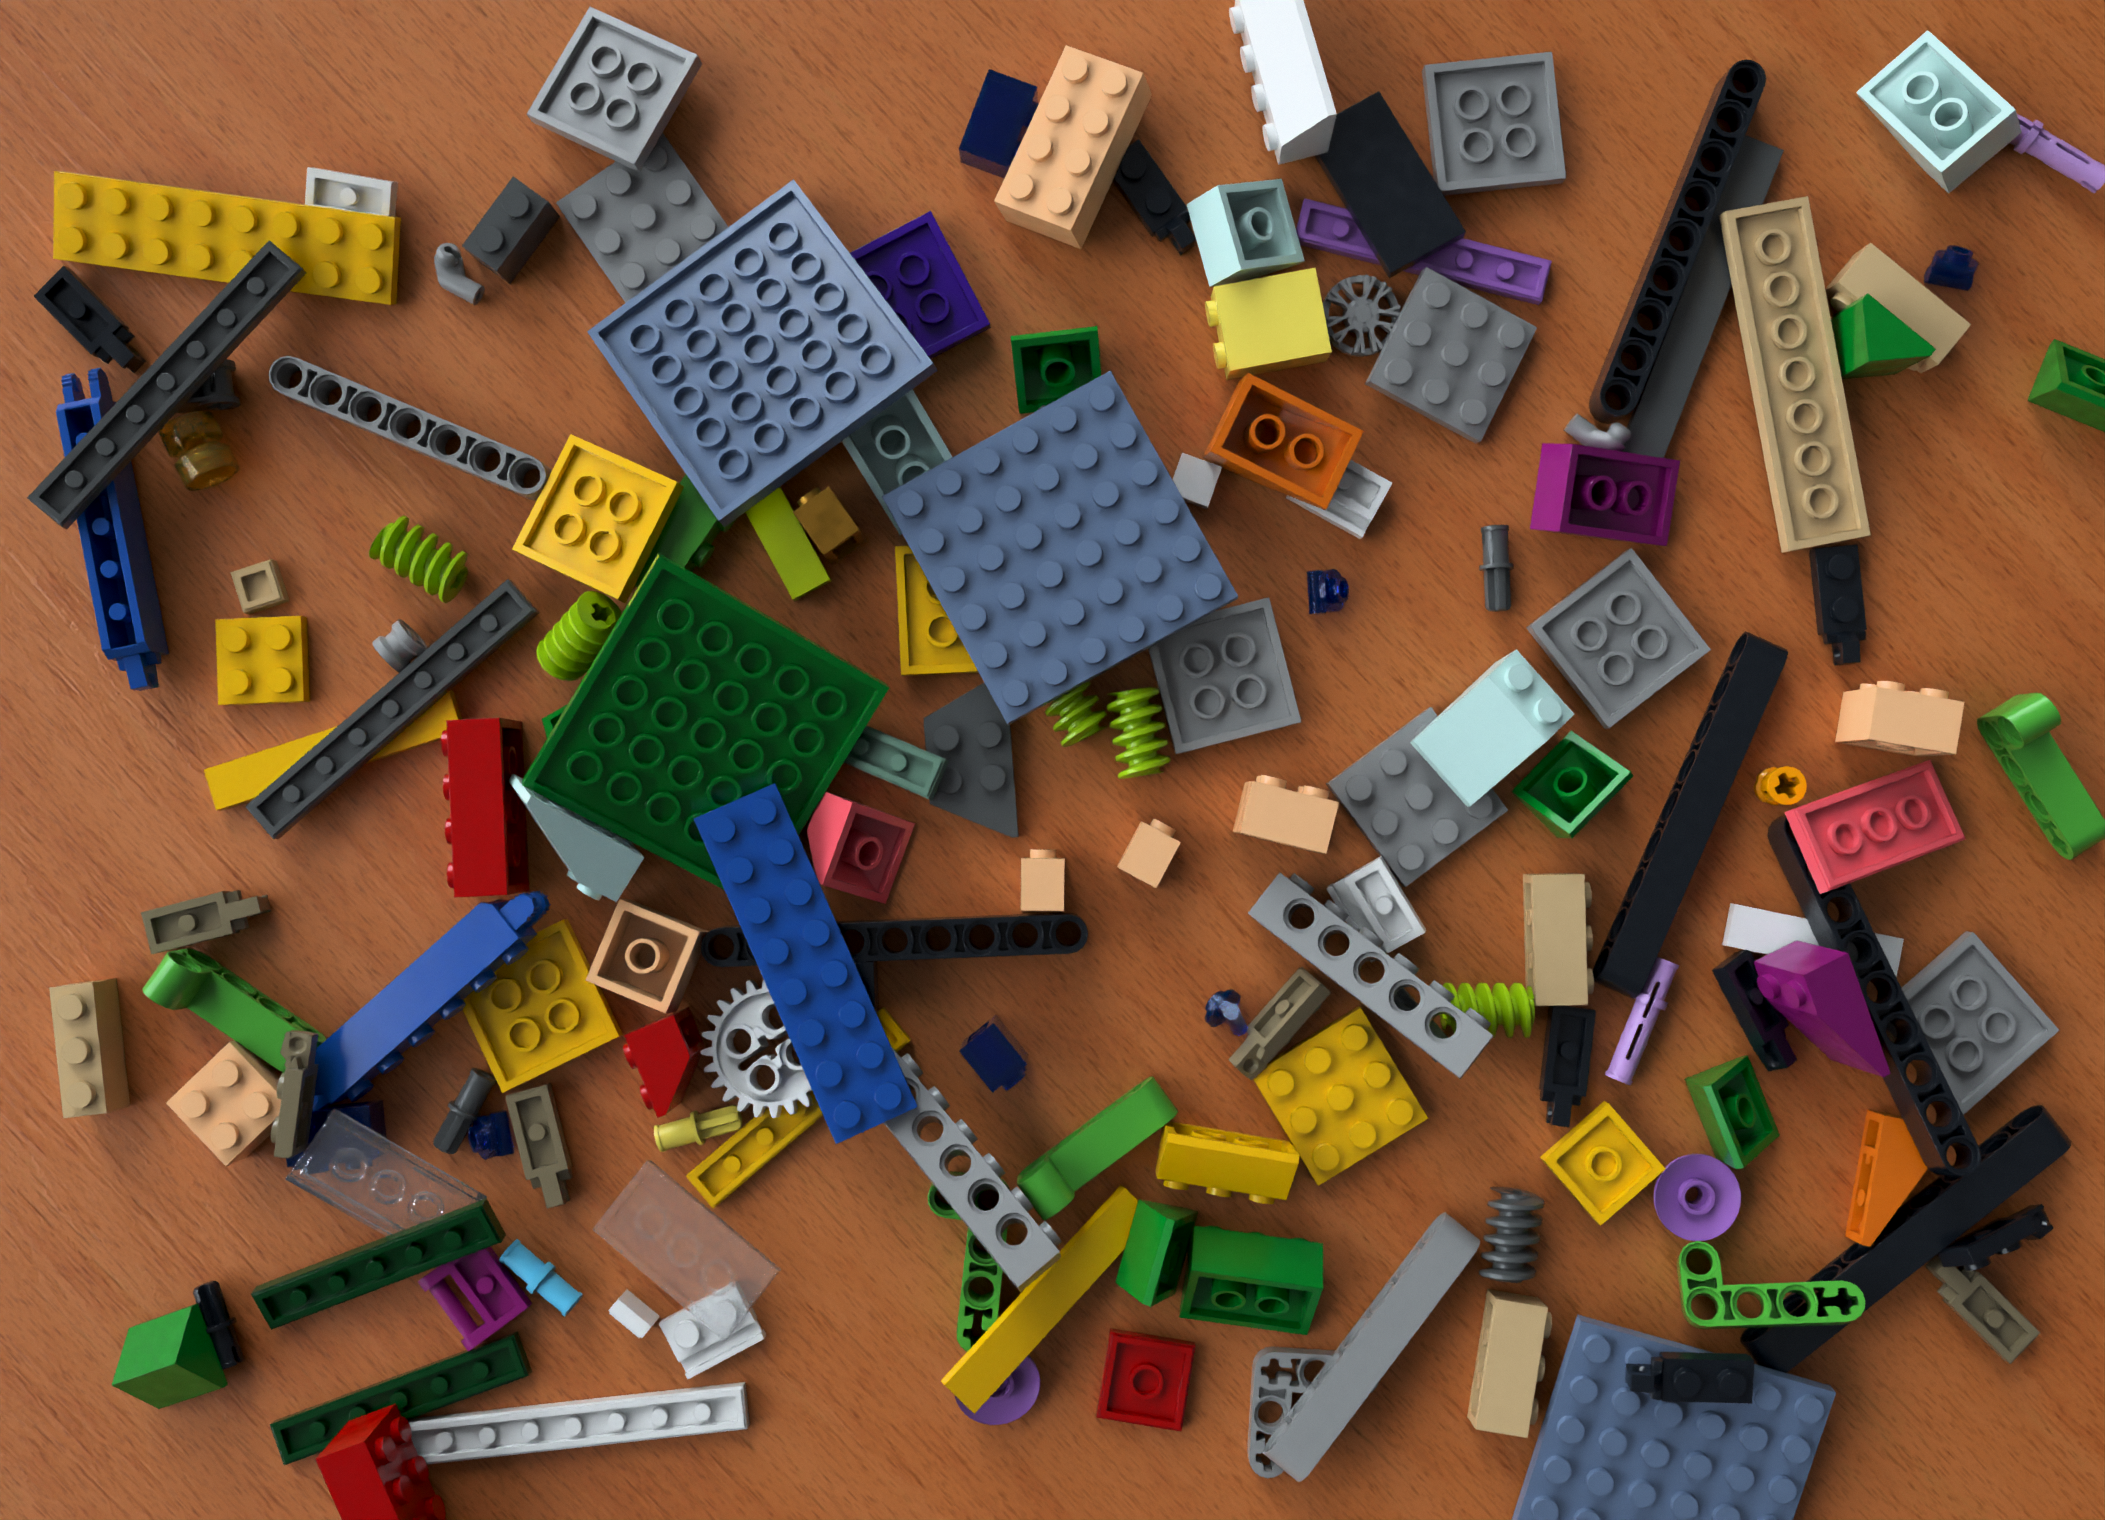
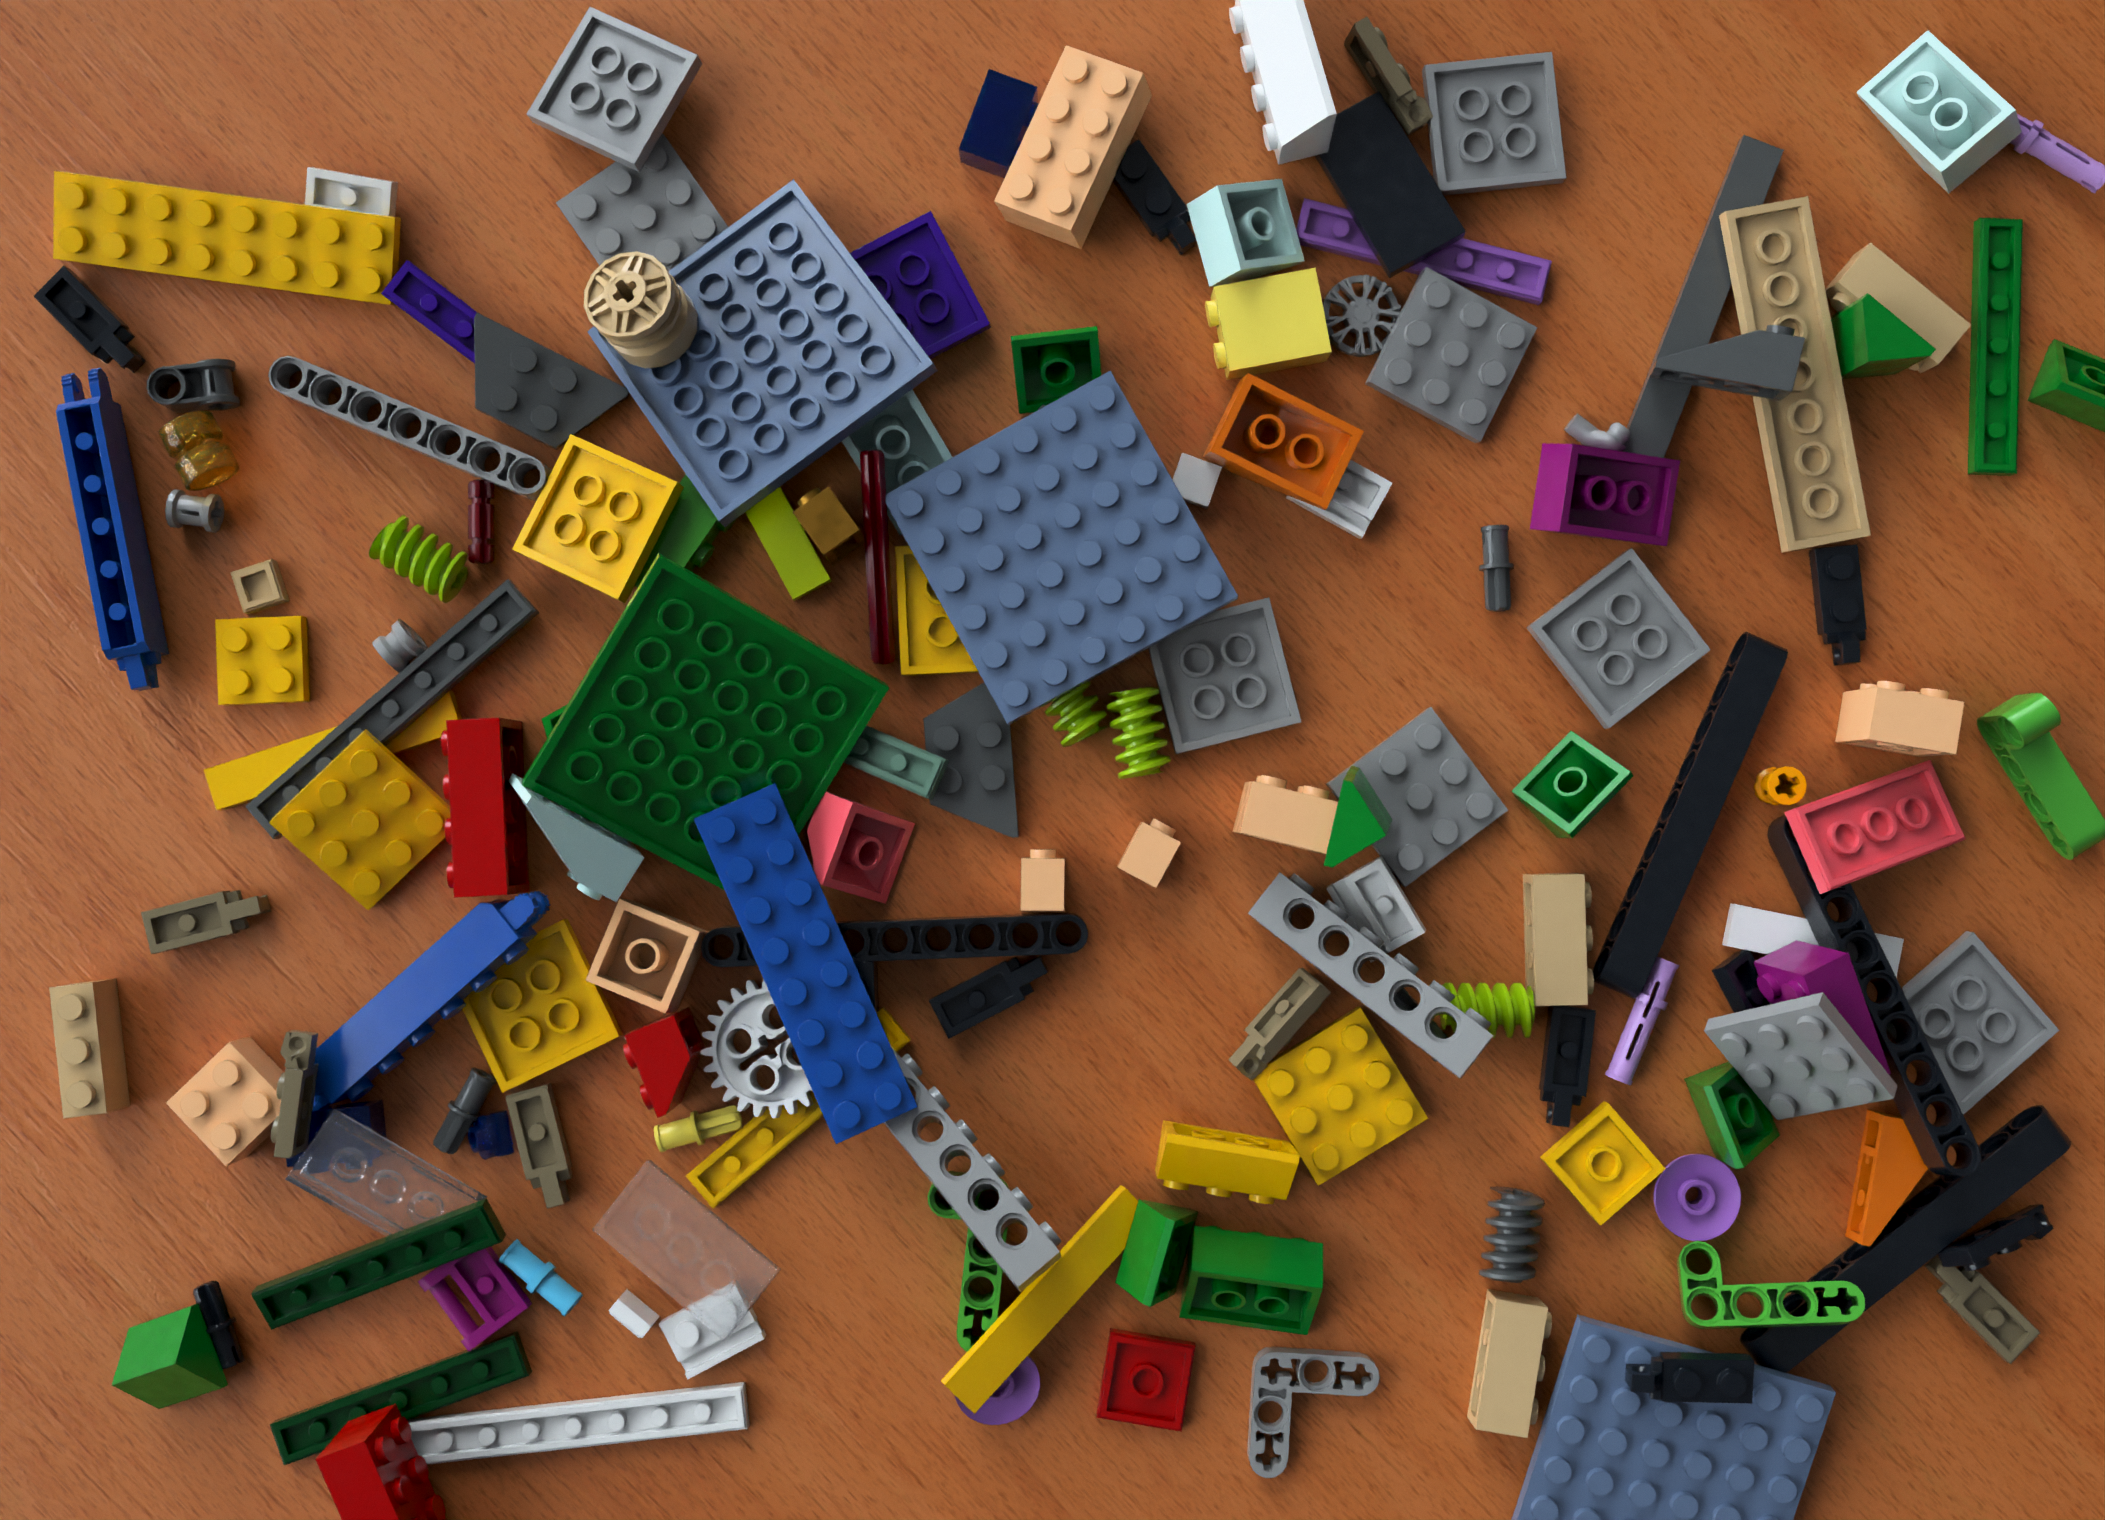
(166, 385): dark grey tile -> none
(194, 510): none -> light grey bush
(226, 1001): bright green beam -> none
(365, 820): none -> yellow plate
(433, 307): none -> dark purple tile
(452, 275): light grey arm -> none
(480, 522): none -> dark red axle
(511, 230): dark grey brick -> none
(536, 386): none -> dark grey wing
(578, 636): lime piece -> none
(640, 309): none -> tan wheel
(877, 556): none -> dark red axle
(986, 994): none -> black hinge
(995, 1055): clear blue brick -> none
(1094, 1146): bright green beam -> none
(1224, 1008): clear blue plate -> none
(1326, 591): clear blue plate -> none
(1357, 820): none -> green slope
(1371, 1347): light grey beam -> none
(1391, 79): none -> dark tan hinge
(1492, 727): light aqua slope -> none
(1690, 227): black beam -> none
(1747, 364): none -> dark grey slope
(1801, 1057): none -> light grey plate
(1952, 268): clear blue plate -> none
(1995, 346): none -> green tile

